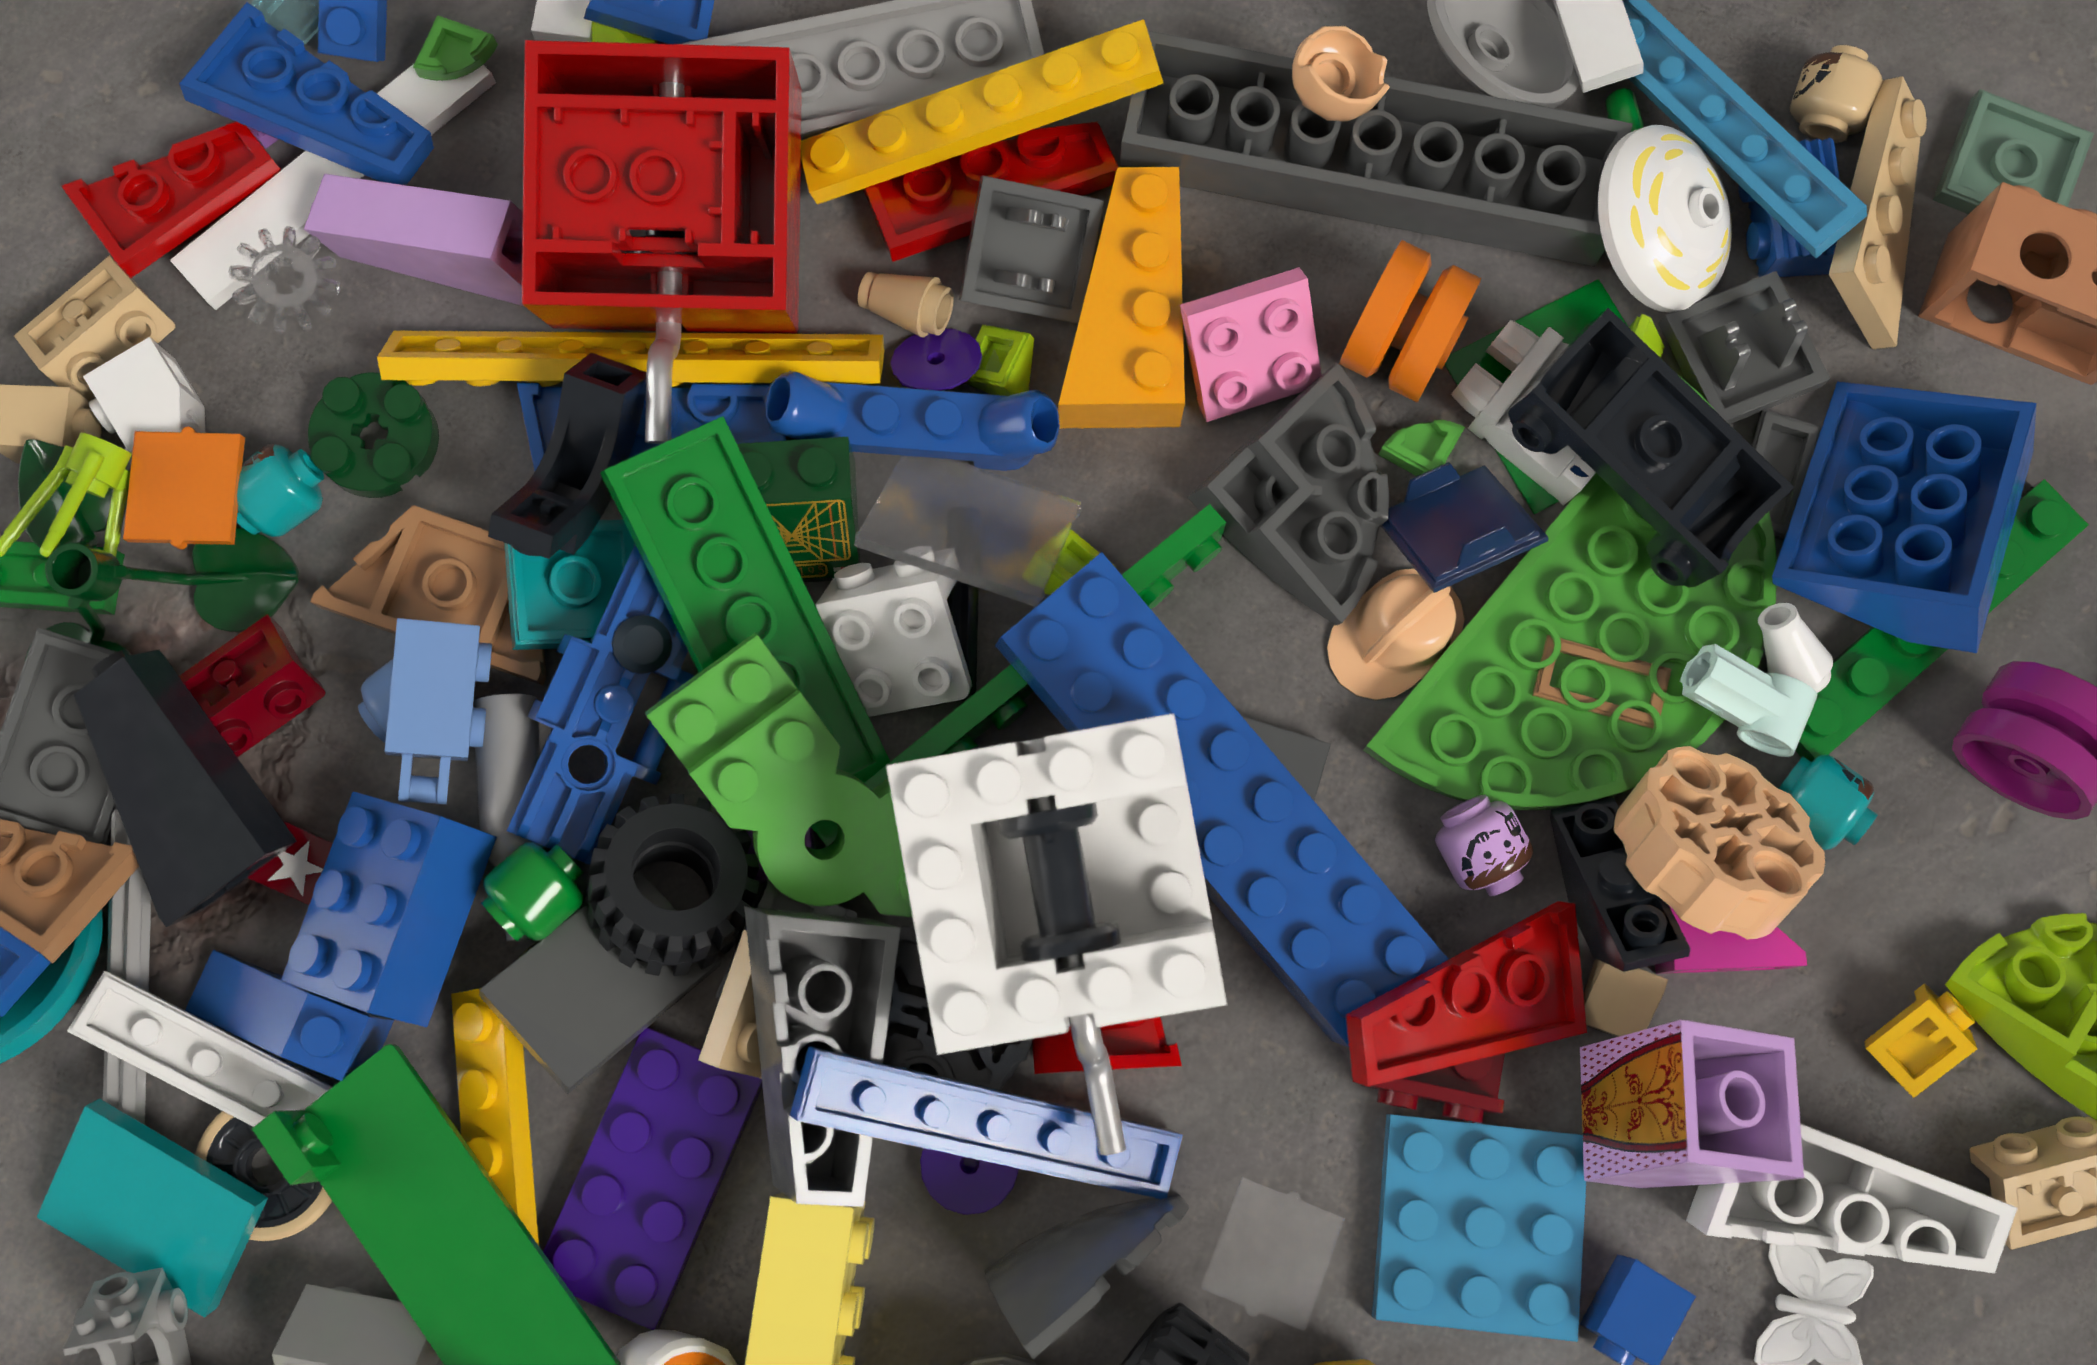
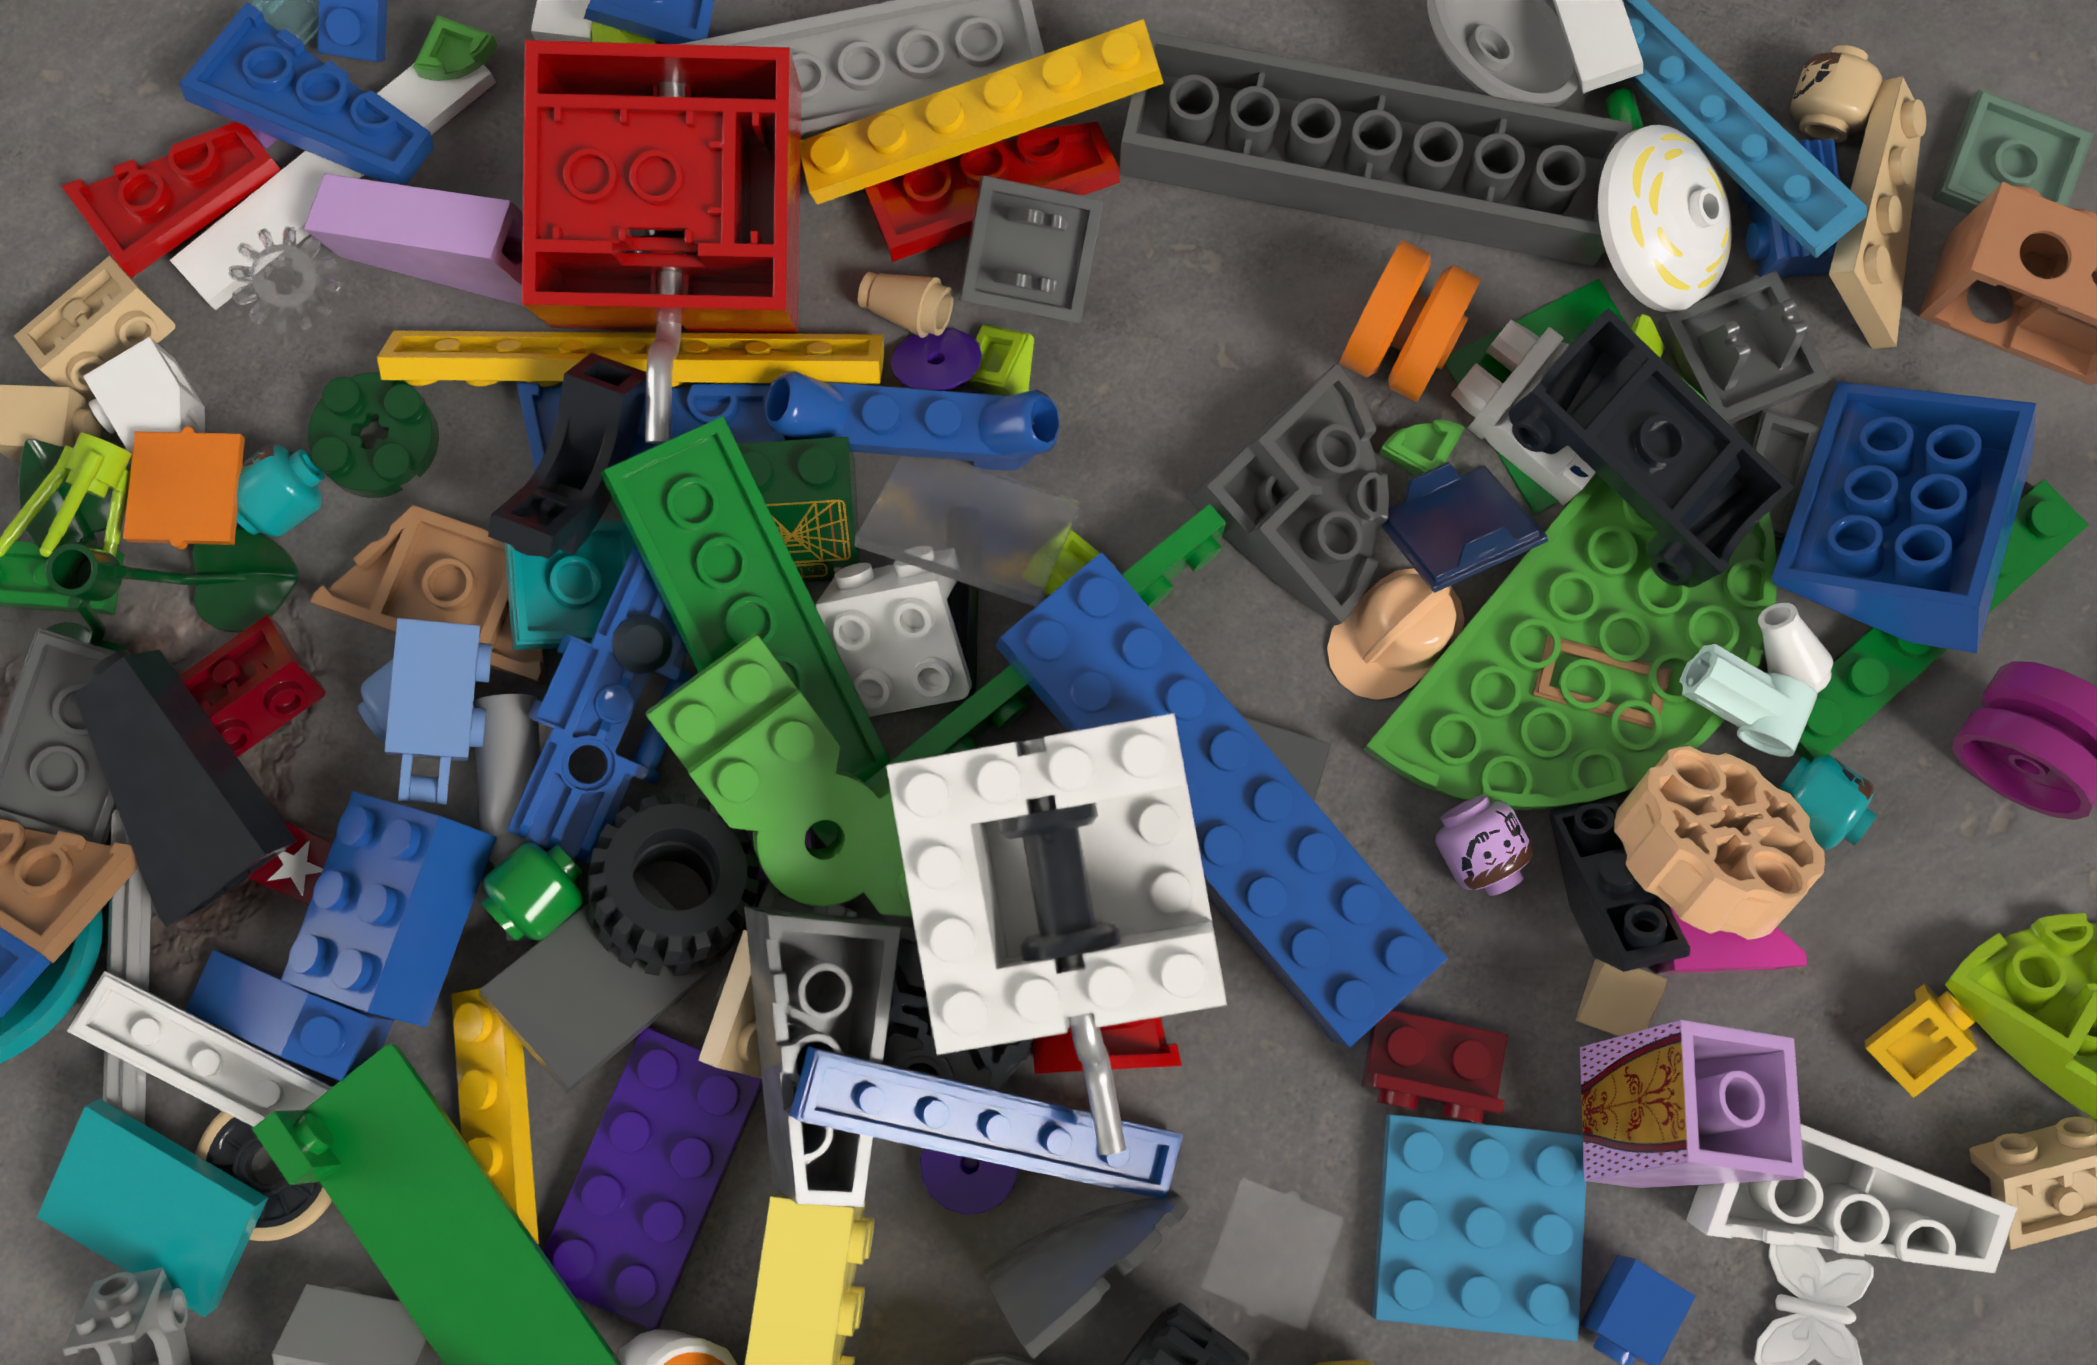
(1130, 328): light orange wedge -> none
(1252, 344): bright pink plate -> none
(1338, 74): light nougat hair -> none
(1479, 1004): red wing -> none

